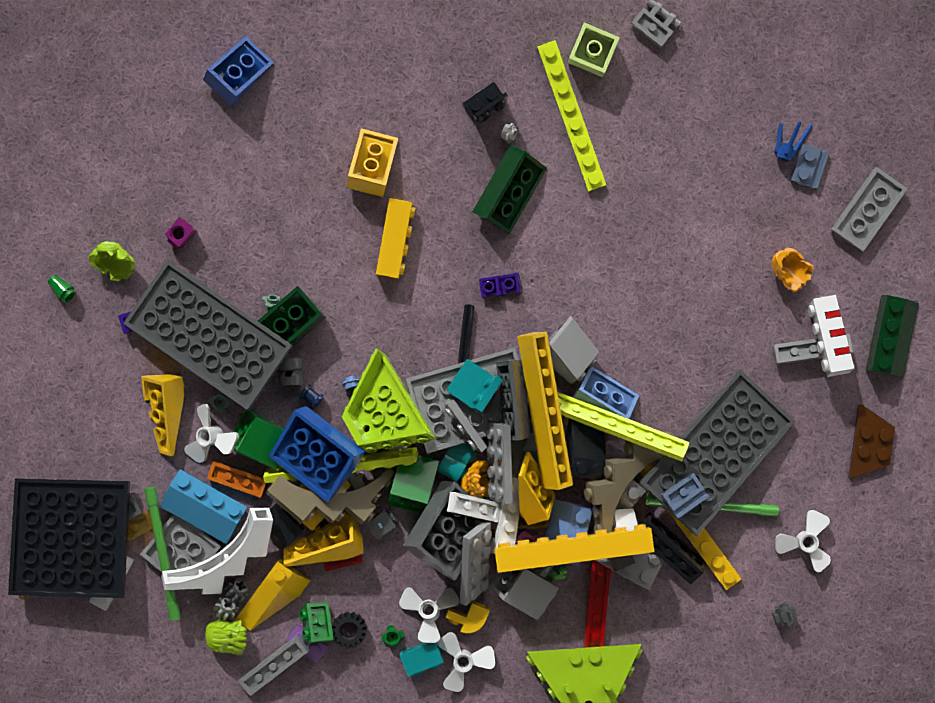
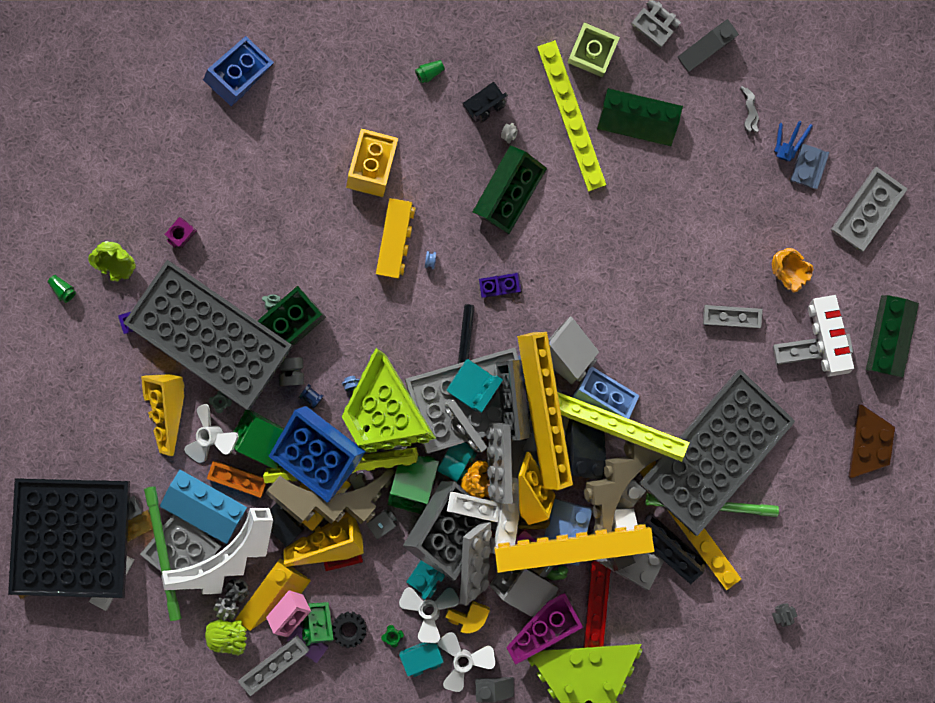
(288, 614): none -> bright pink brick
(425, 579): none -> teal bracket
(429, 71): none -> green cone
(430, 260): none -> medium blue bush
(494, 689): none -> dark grey slope
(547, 627): none -> magenta wedge
(639, 117): none -> dark green slope
(684, 495): sand blue plate -> none
(708, 45): none -> dark grey slope
(732, 316): none -> light grey plate
(752, 119): none -> light grey hair
(814, 525): white piece -> none

